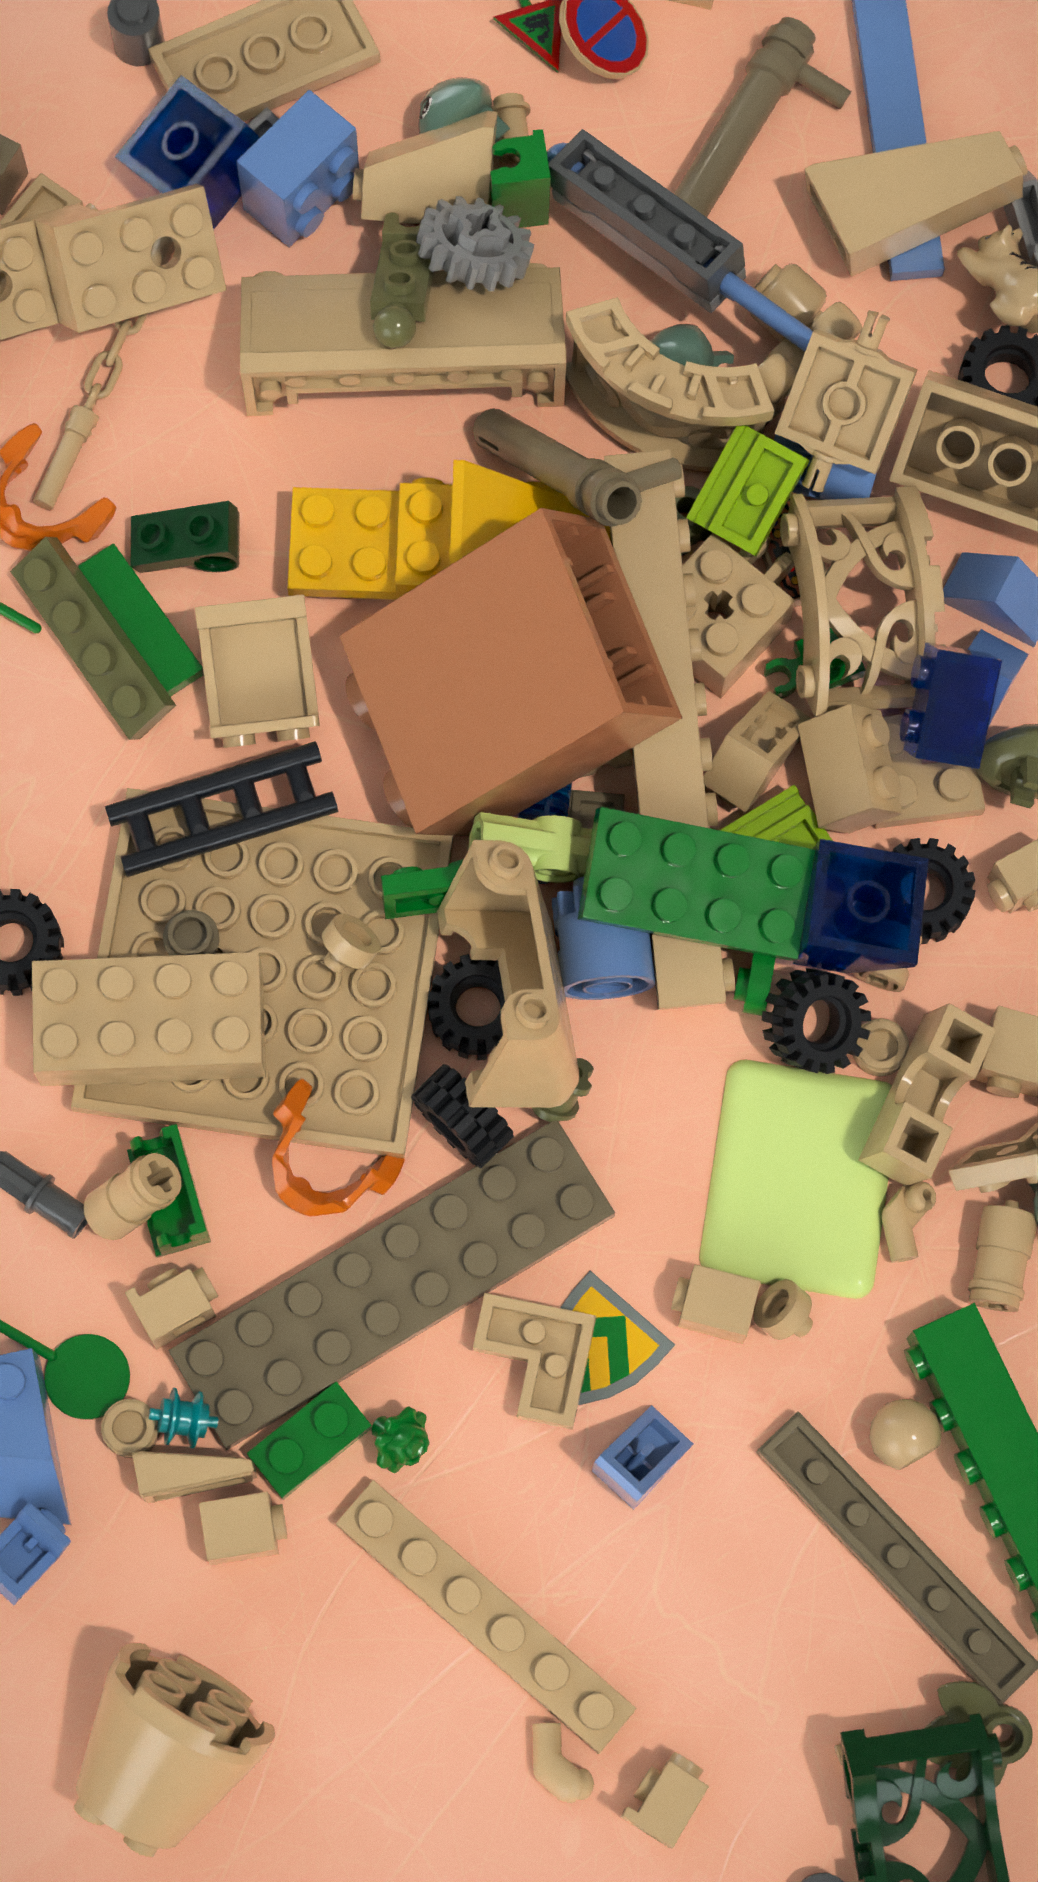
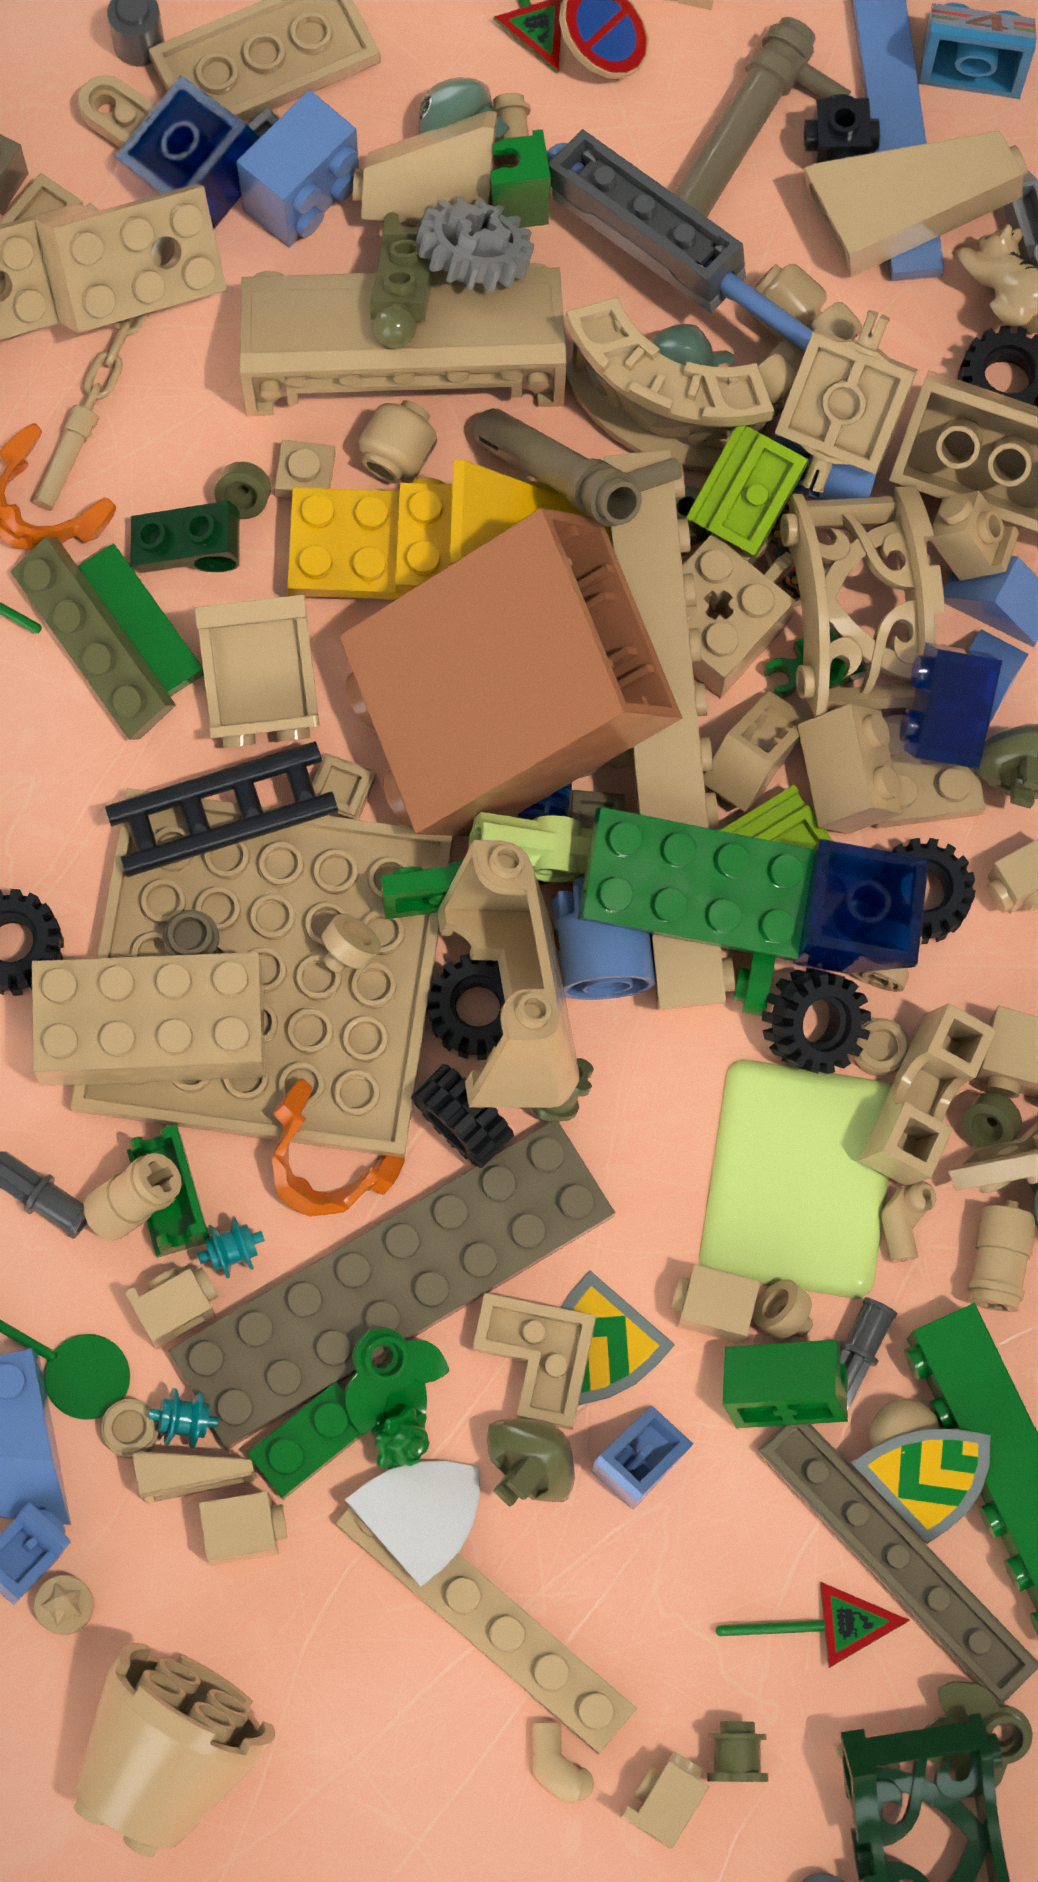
(64, 1605): none -> tan tile
(129, 109): none -> tan plate
(230, 1247): none -> teal wheel
(244, 487): none -> olive tile
(303, 466): none -> tan plate
(348, 782): none -> tan tile
(394, 1382): none -> green plate
(397, 441): none -> tan head
(421, 1513): none -> white sticker
(533, 1459): none -> olive piece
(737, 1753): none -> olive brick
(785, 1384): none -> green hinge
(841, 129): none -> black brick
(847, 1624): none -> piece
(864, 1341): none -> dark grey axle
(932, 1480): none -> sticker
(972, 536): none -> tan brick
(977, 50): none -> dark azure slope
(991, 1120): none -> olive tile

